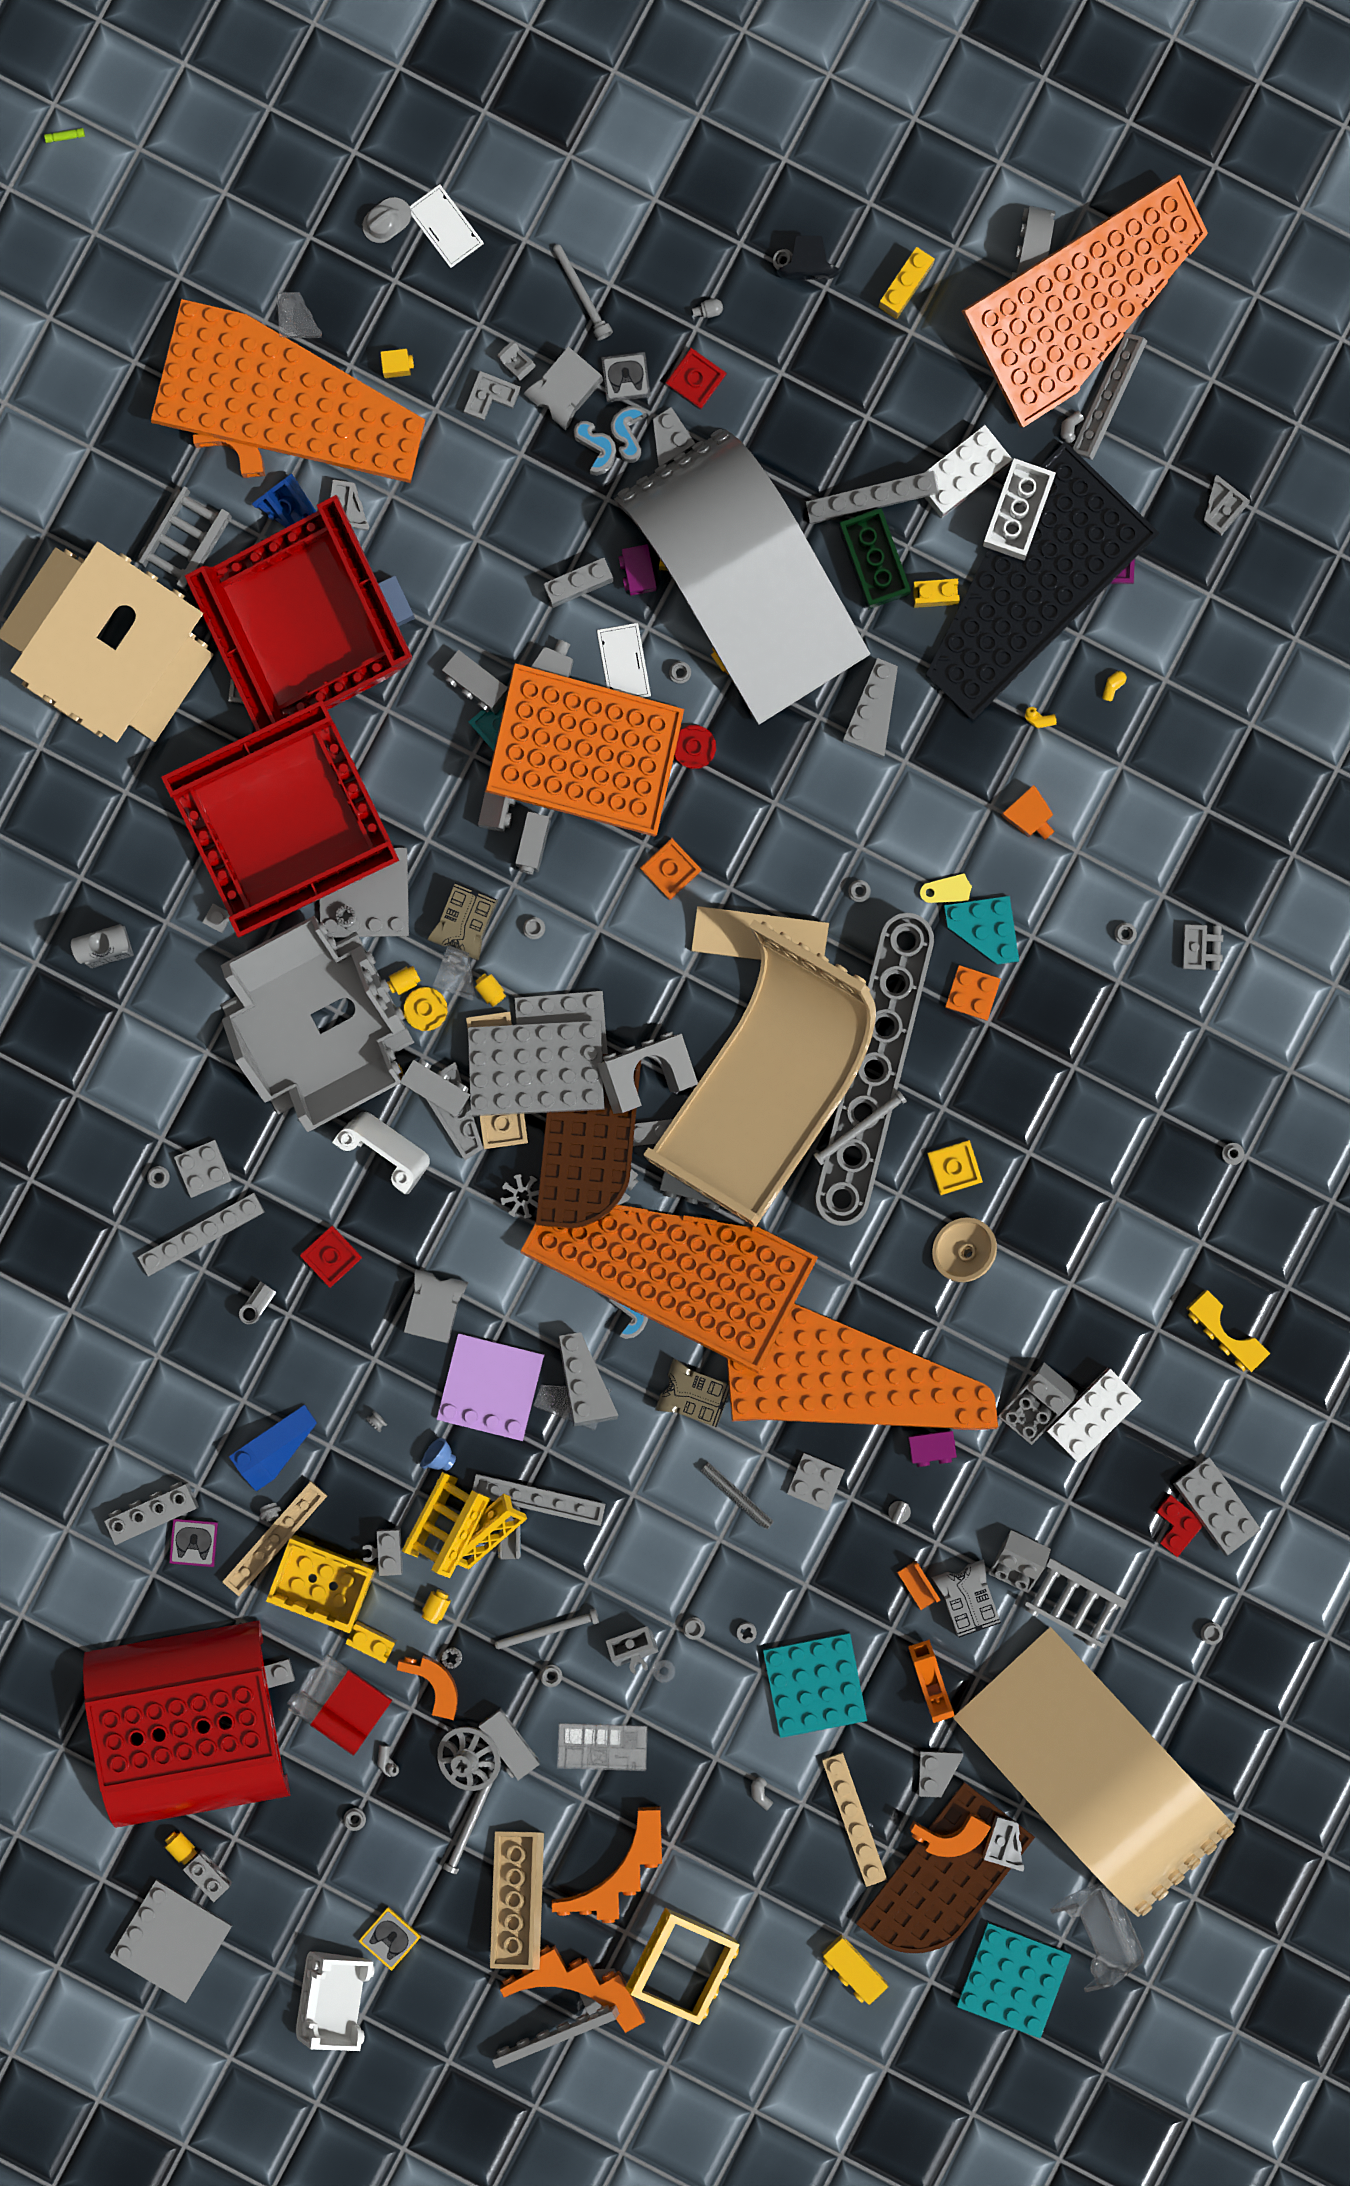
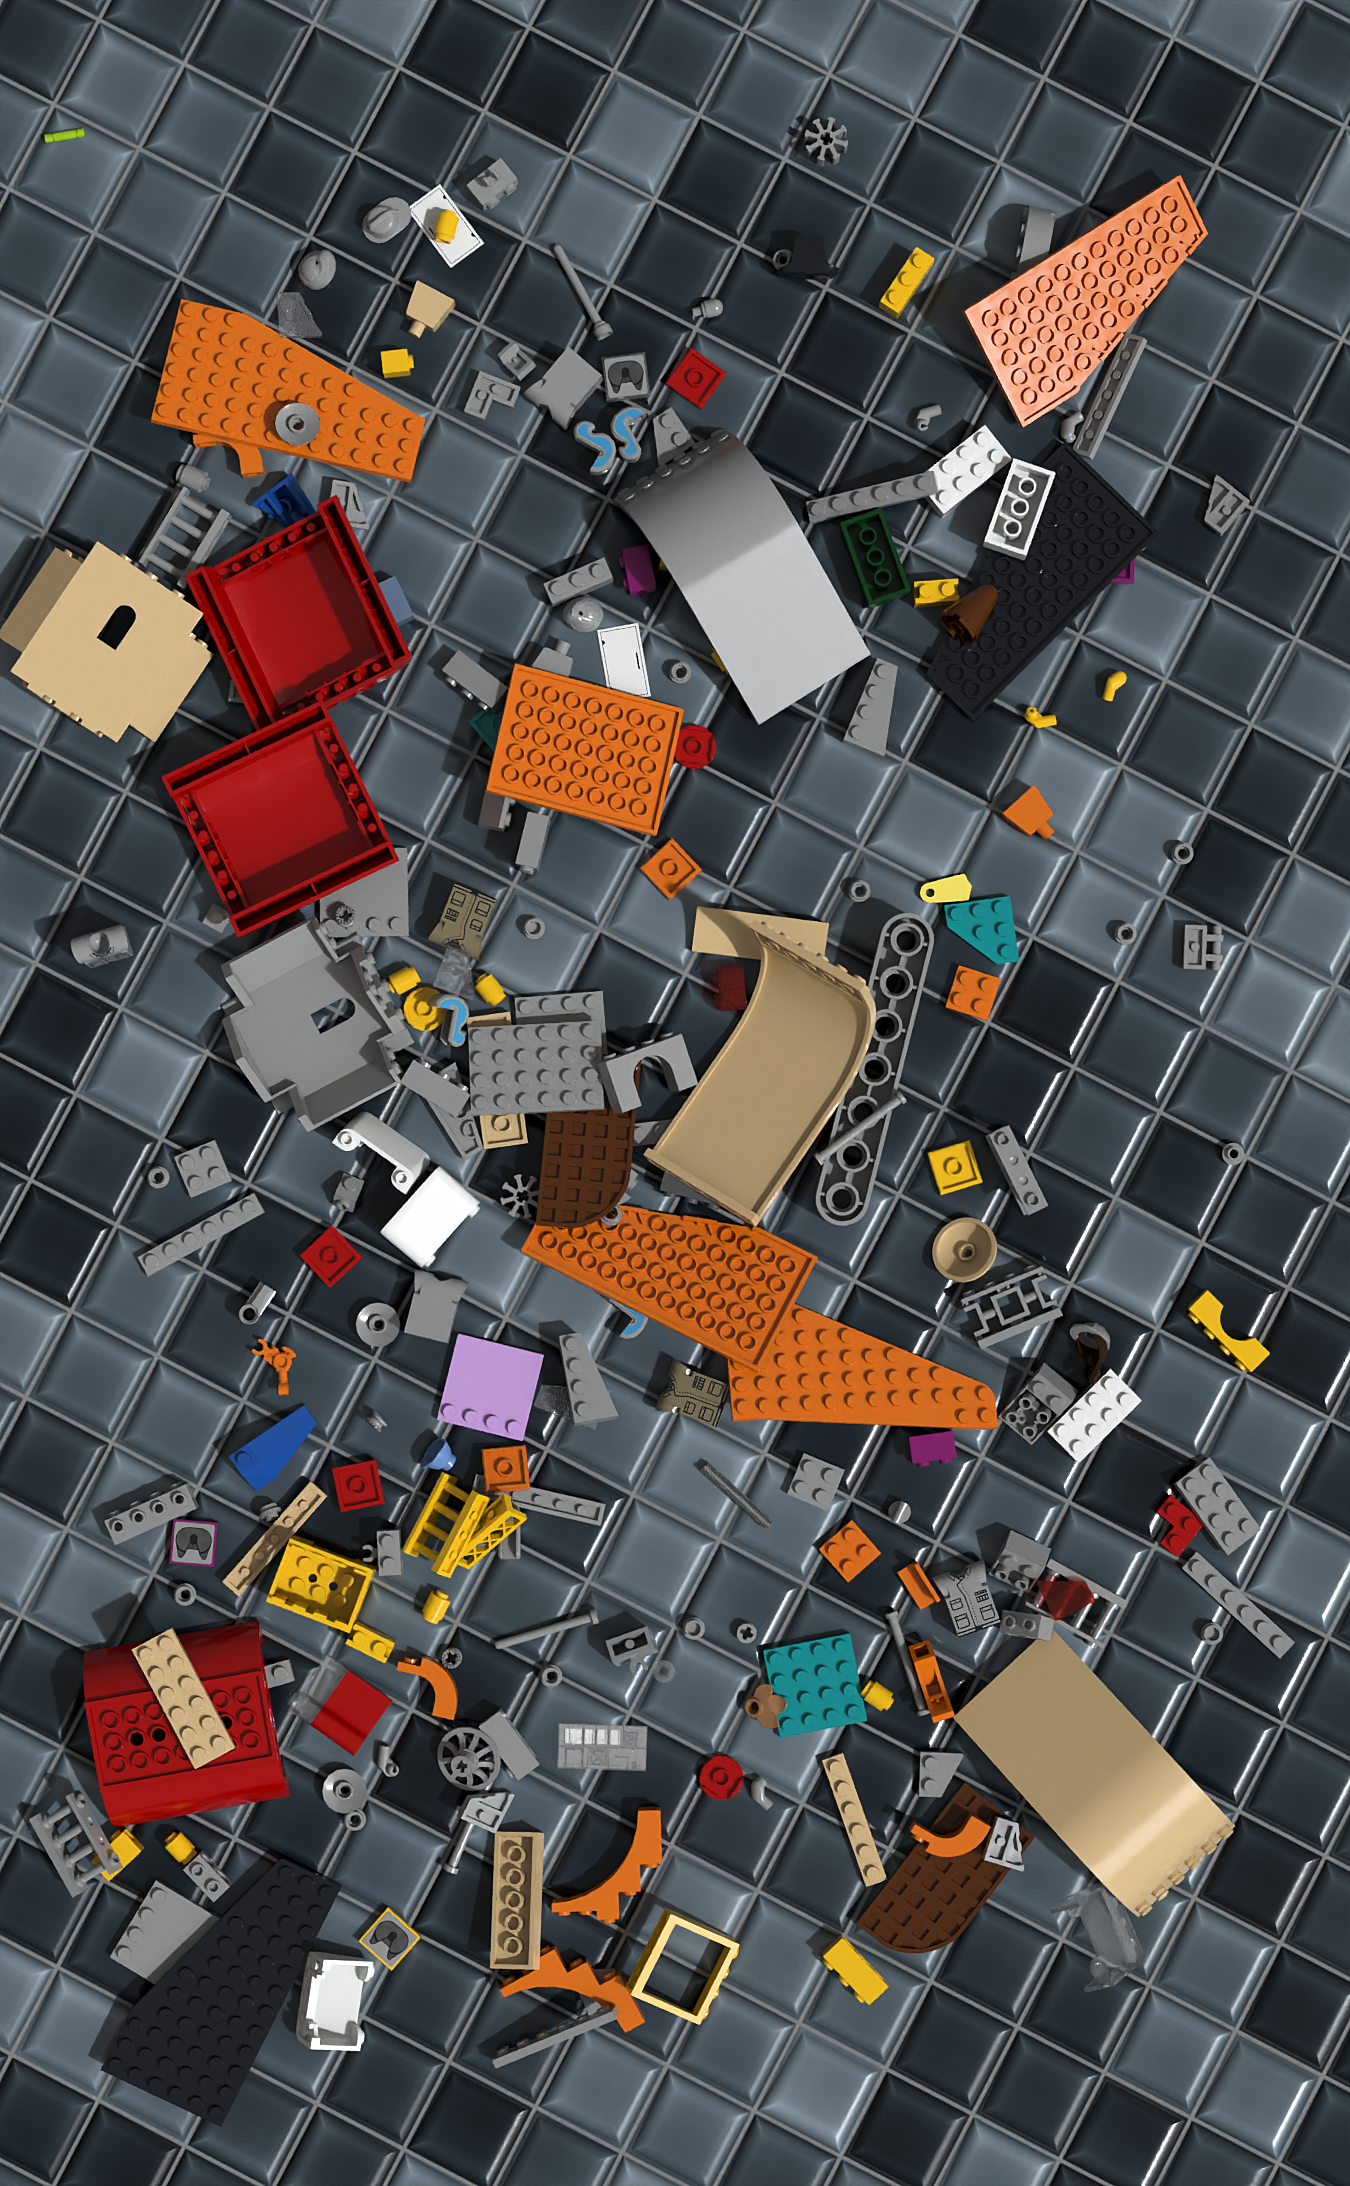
(58, 1851): none -> light grey fence
(125, 1846): none -> yellow brick
(178, 1594): none -> light grey plate
(183, 1698): none -> tan plate
(193, 477): none -> light grey brick
(215, 2006): none -> black wing
(280, 1361): none -> orange piece
(300, 415): none -> light grey dish
(317, 269): none -> light grey hair
(336, 1798): none -> light grey dish
(347, 1193): none -> light grey bracket
(358, 1485): none -> red plate
(366, 1324): none -> light grey dish
(427, 309): none -> tan torso
(430, 1217): none -> white windscreen
(445, 226): none -> yellow brick
(454, 1018): none -> light grey animal
(486, 1809): none -> light grey wing
(492, 185): none -> light grey brick
(505, 1469): none -> orange tile
(583, 614): none -> light grey hair
(611, 1222): none -> light grey plate
(721, 1777): none -> red tile
(730, 988): none -> clear red brick
(768, 1704): none -> medium nougat plate
(833, 144): none -> light grey gear
(849, 1550): none -> orange plate
(877, 1695): none -> yellow brick
(920, 1702): none -> light grey bar
(924, 415): none -> light grey arm
(969, 613): none -> reddish brown cone
(1013, 1980): teal plate -> none
(1016, 1170): none -> light grey fence
(1016, 1321): none -> light grey fence
(1026, 1625): none -> light grey brick
(1065, 1596): none -> clear red wing
(1093, 1345): none -> piece
(1182, 846): none -> light grey plate
(1237, 1604): none -> light grey plate

